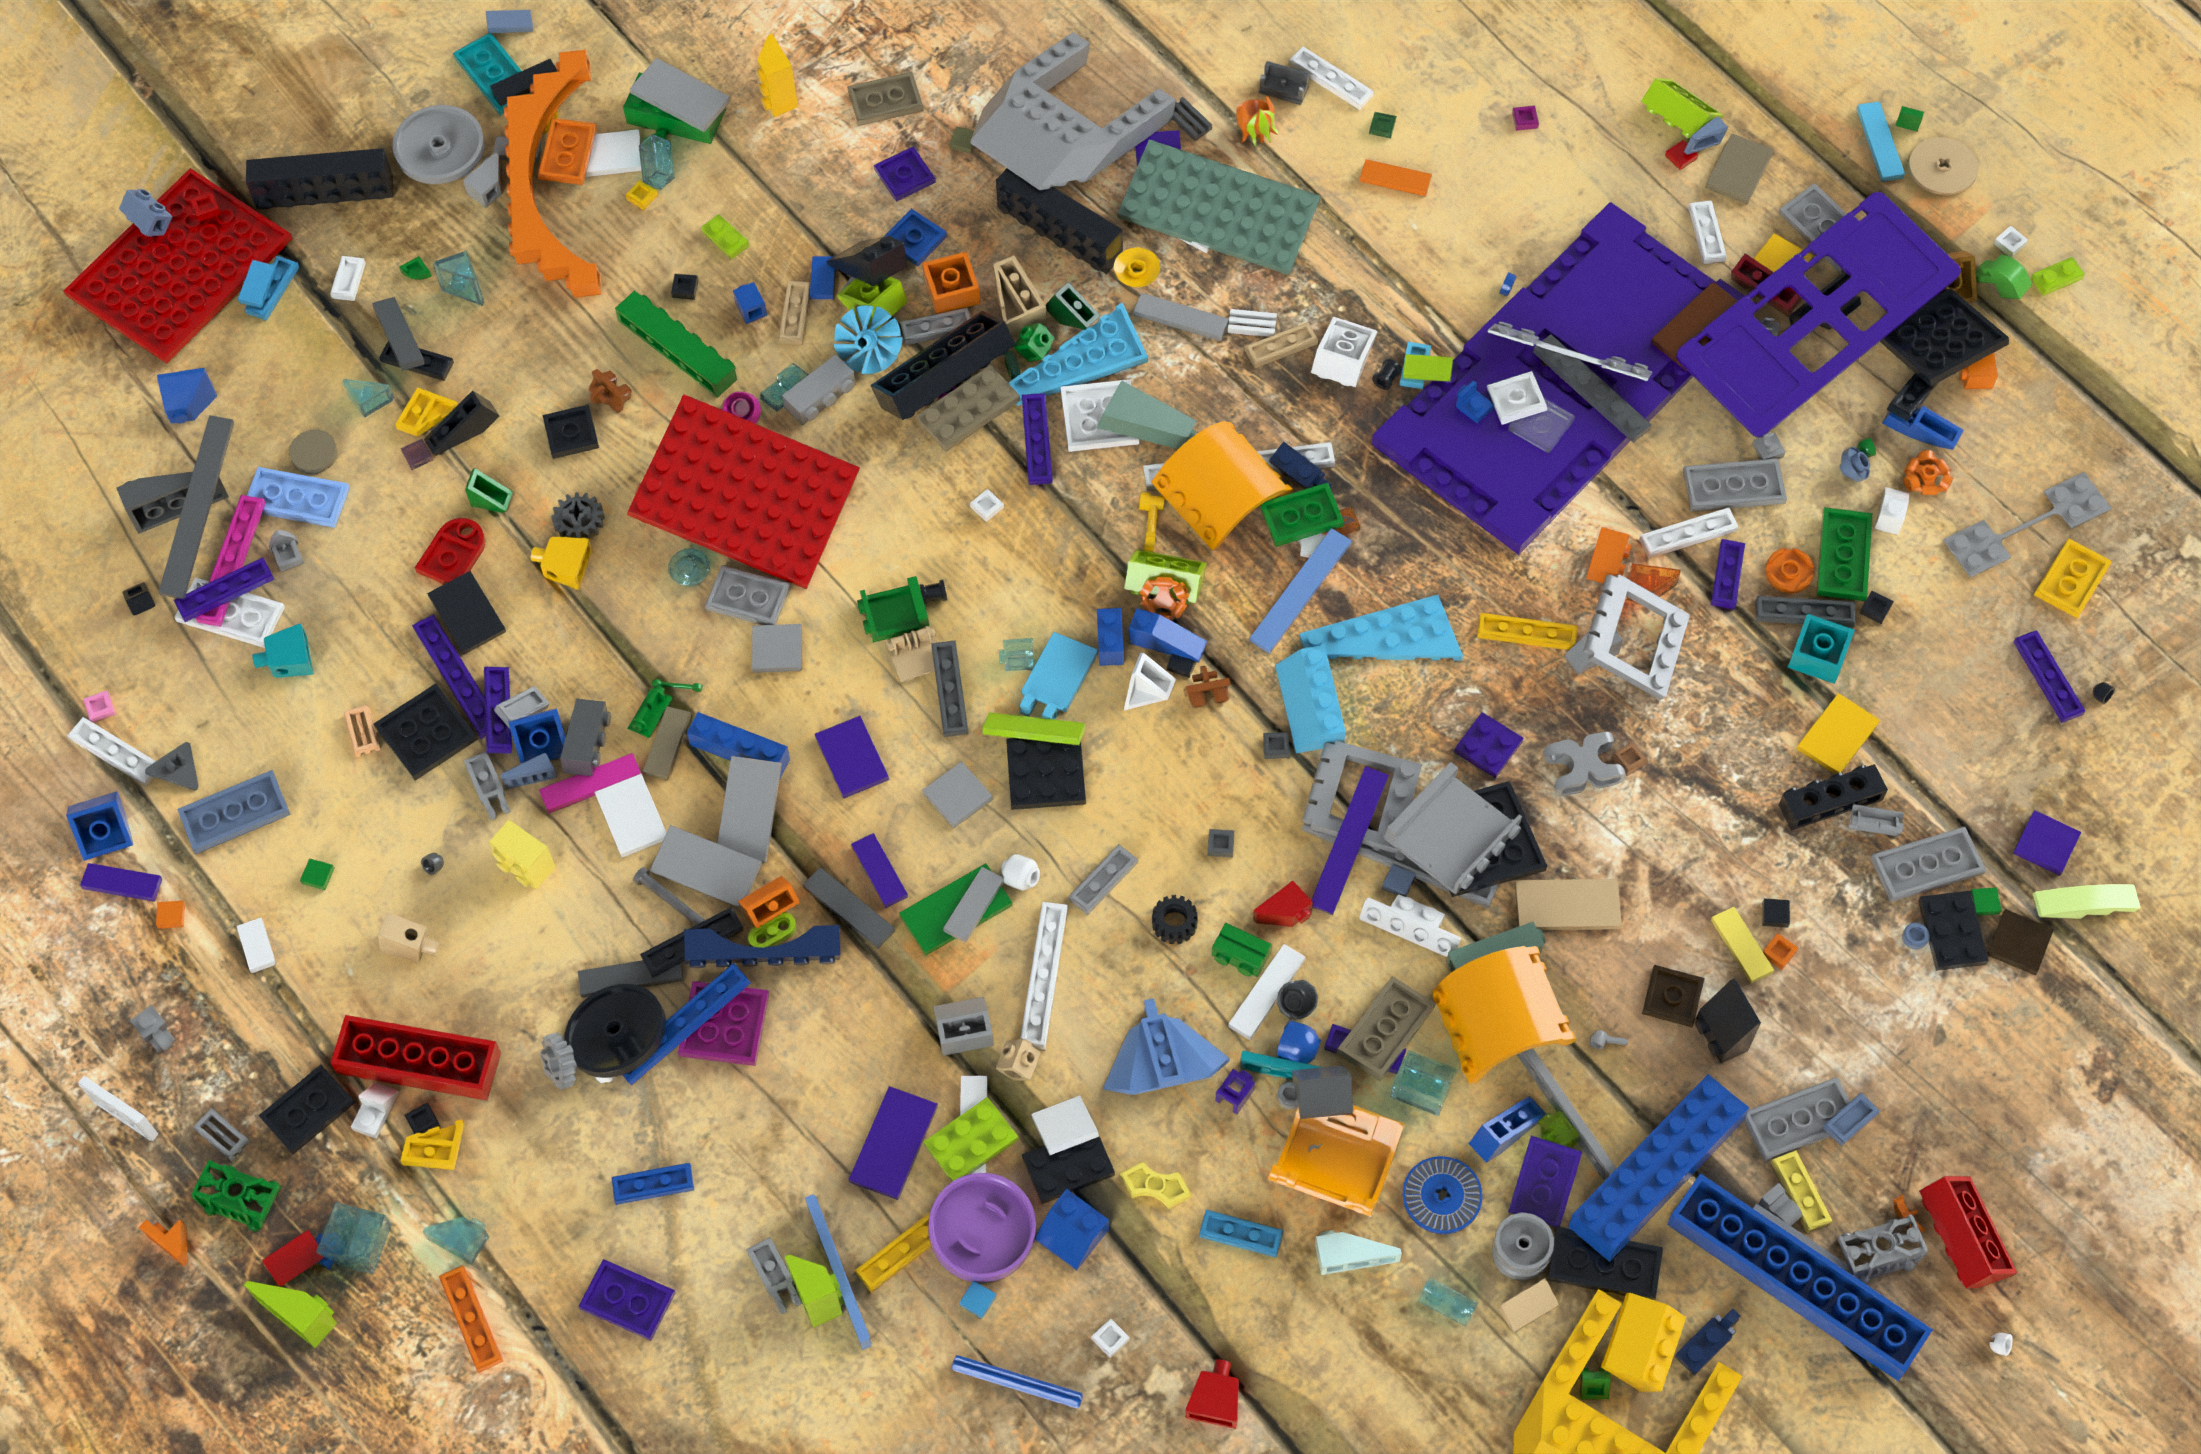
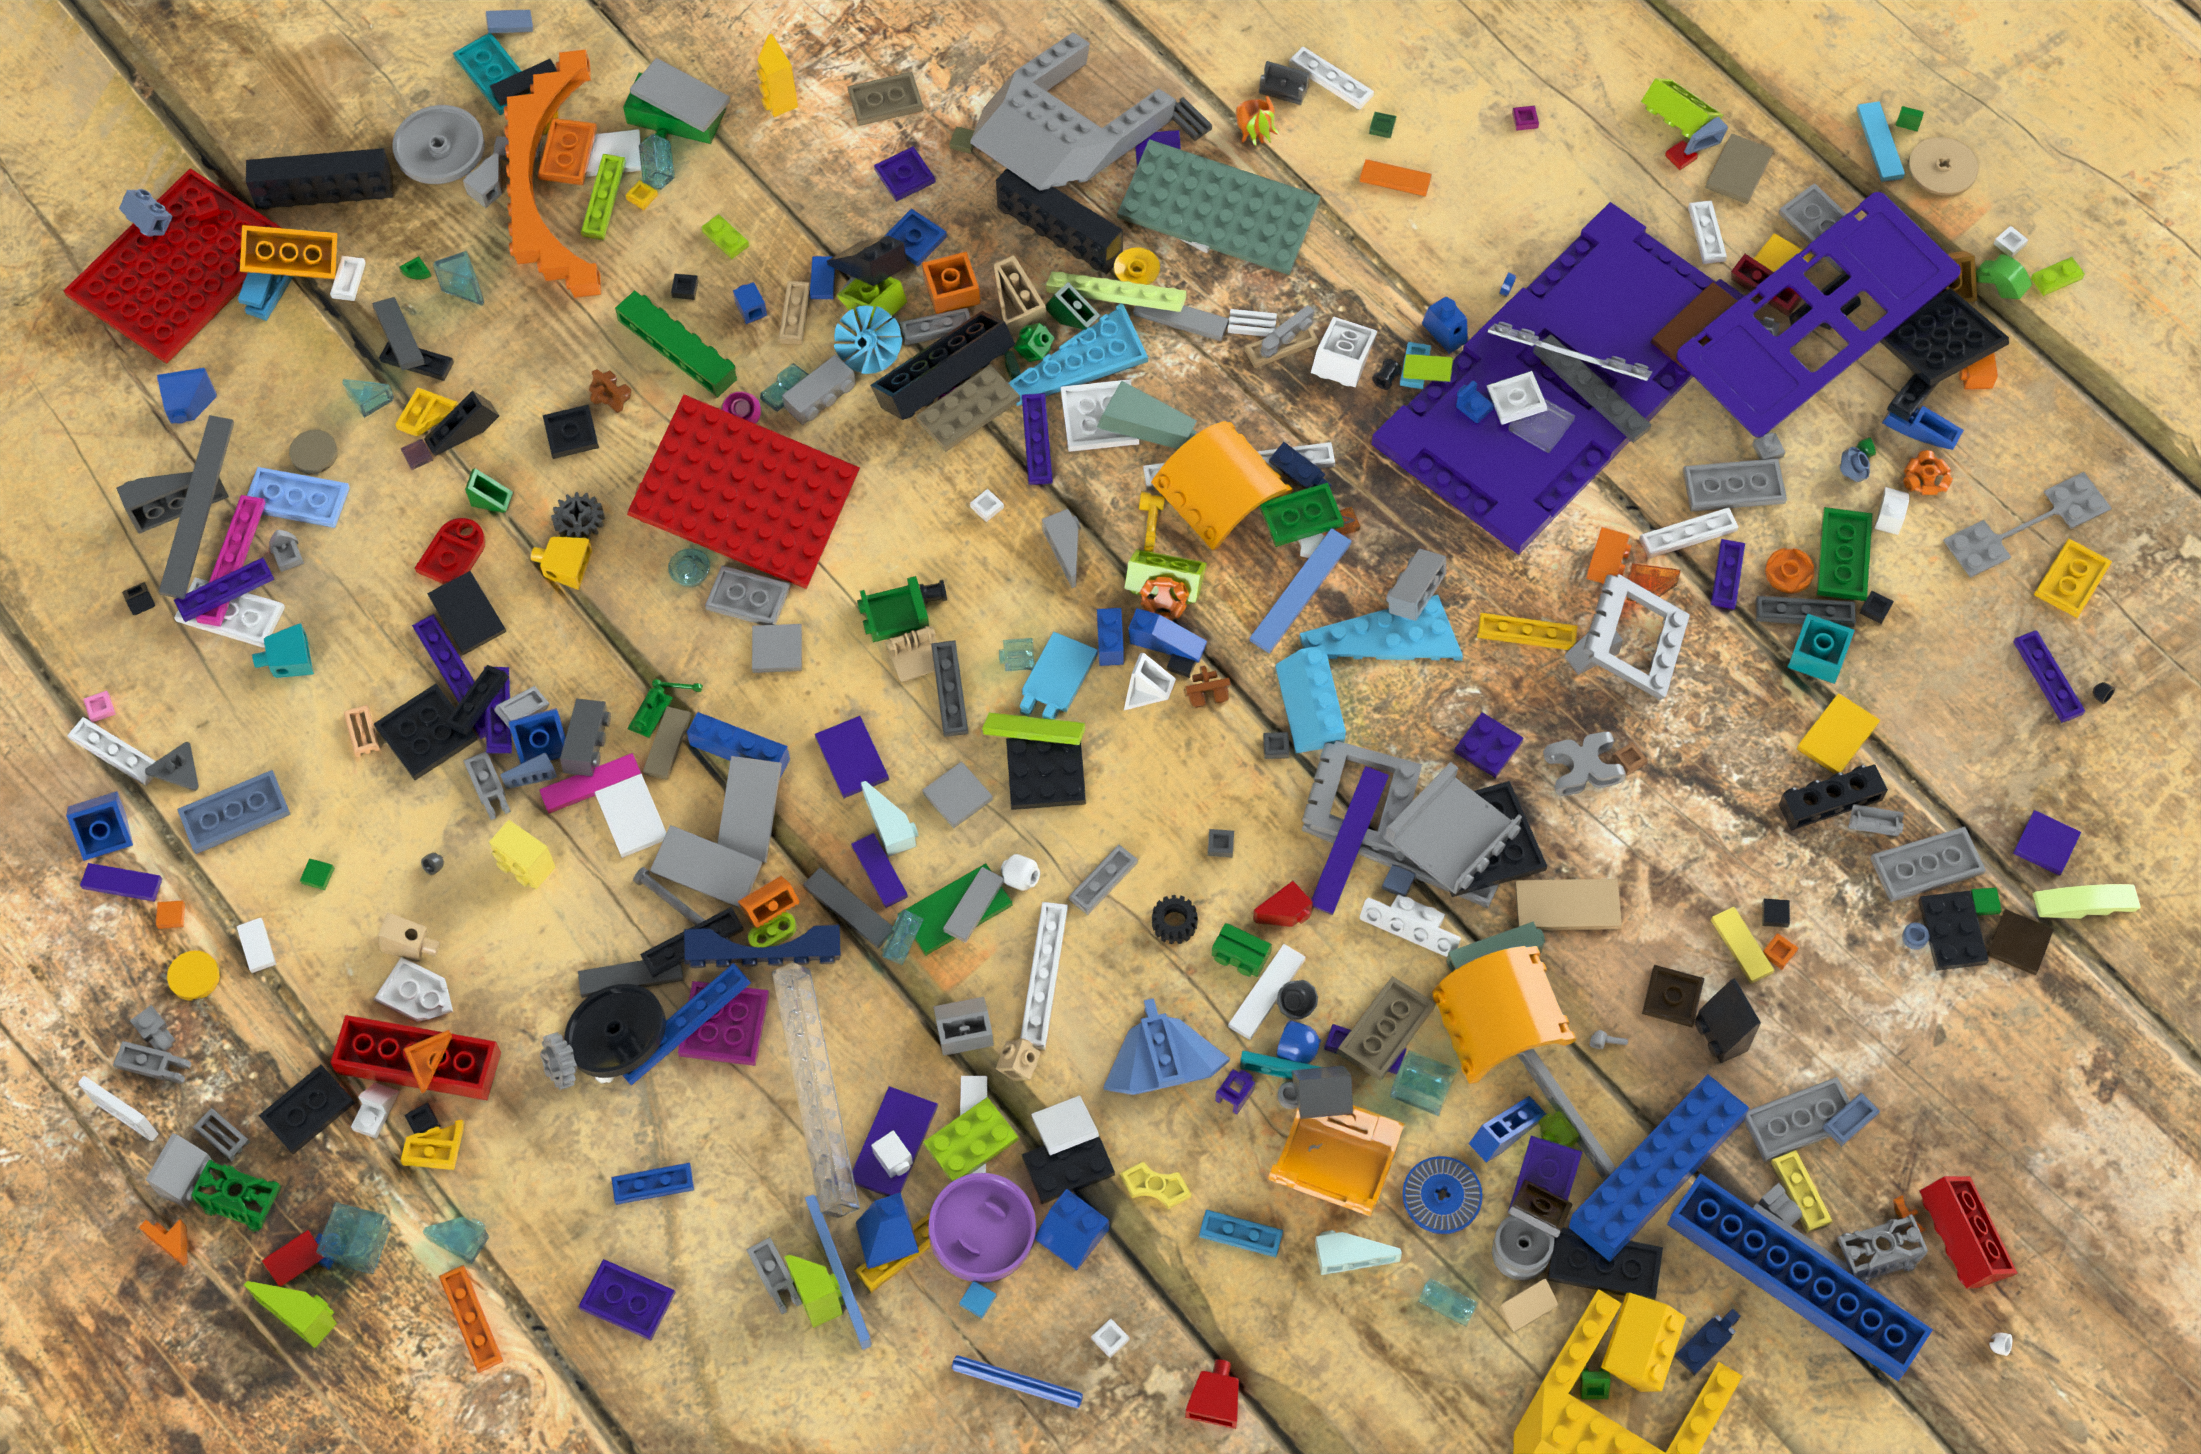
(149, 1062): none -> light grey hinge
(177, 1170): none -> light grey slope
(193, 975): none -> yellow tile
(288, 252): none -> light orange slope
(415, 992): none -> white tile
(426, 1056): none -> orange tile
(477, 700): none -> black tile
(603, 197): none -> lime tile
(815, 1091): none -> clear brick
(886, 1231): none -> blue slope
(890, 822): none -> light aqua slope
(892, 1154): none -> white brick
(904, 933): none -> clear light blue hinge
(1062, 536): none -> light grey slope
(1119, 291): none -> yellowish green plate
(1286, 332): none -> light grey hinge
(1416, 584): none -> light grey brick
(1446, 324): none -> blue torso
(1540, 1208): none -> dark brown tile

